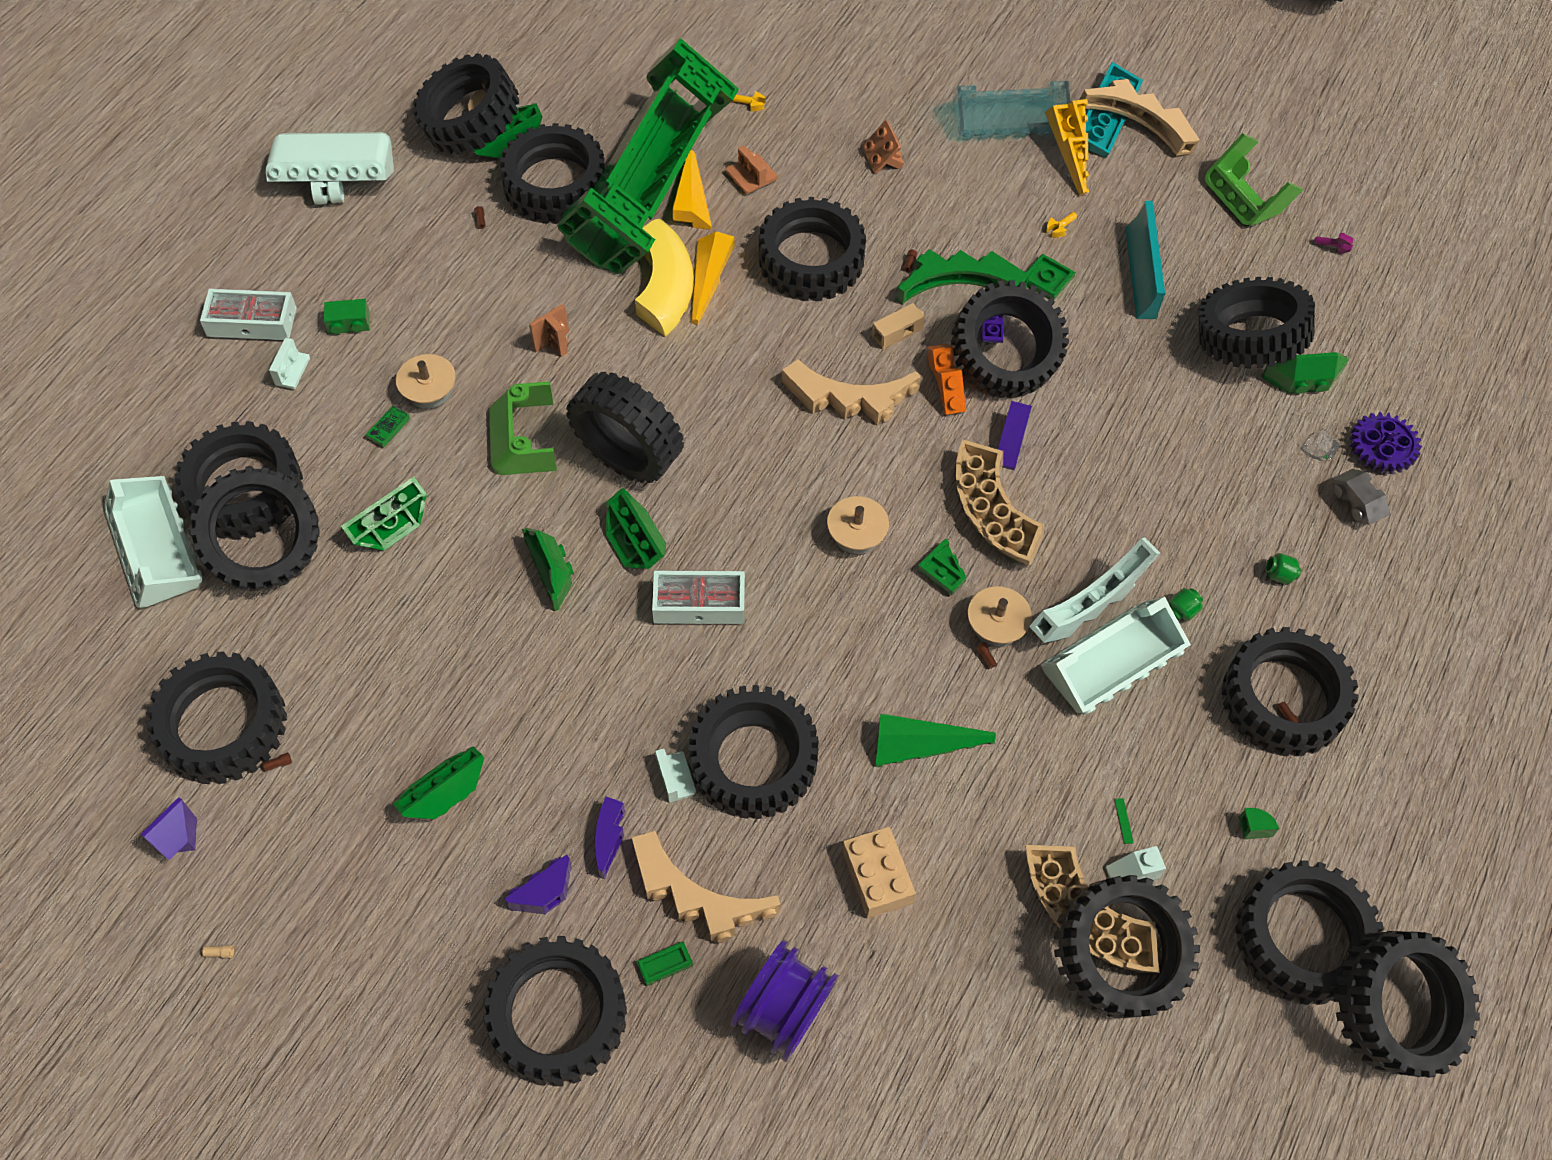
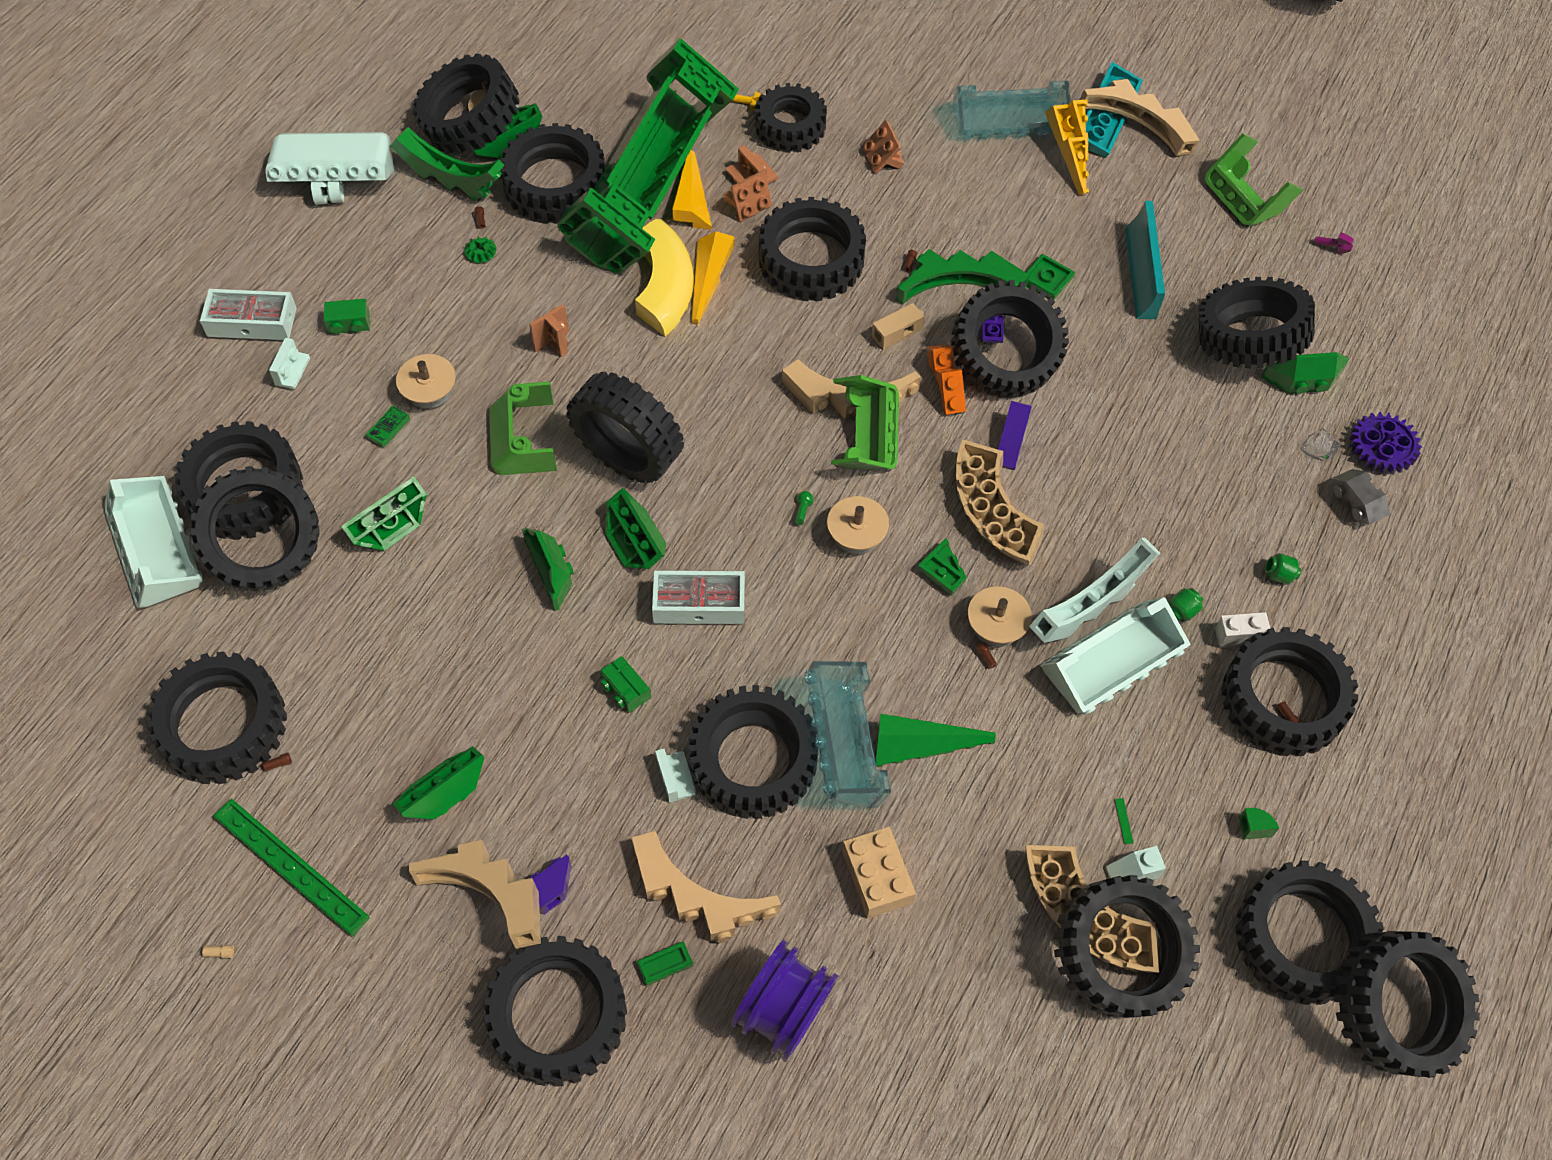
(173, 830): dark purple slope -> none
(292, 867): none -> green tile
(428, 161): none -> green arch
(478, 255): none -> green gear
(494, 879): none -> tan arch
(608, 834): dark purple slope -> none
(625, 684): none -> green brick
(749, 196): none -> nougat bracket
(786, 134): none -> black tyre
(804, 500): none -> green bar
(844, 733): none -> clear light blue windscreen
(875, 423): none -> bright green windscreen
(1059, 225): yellow bar -> none
(1237, 629): none -> white brick

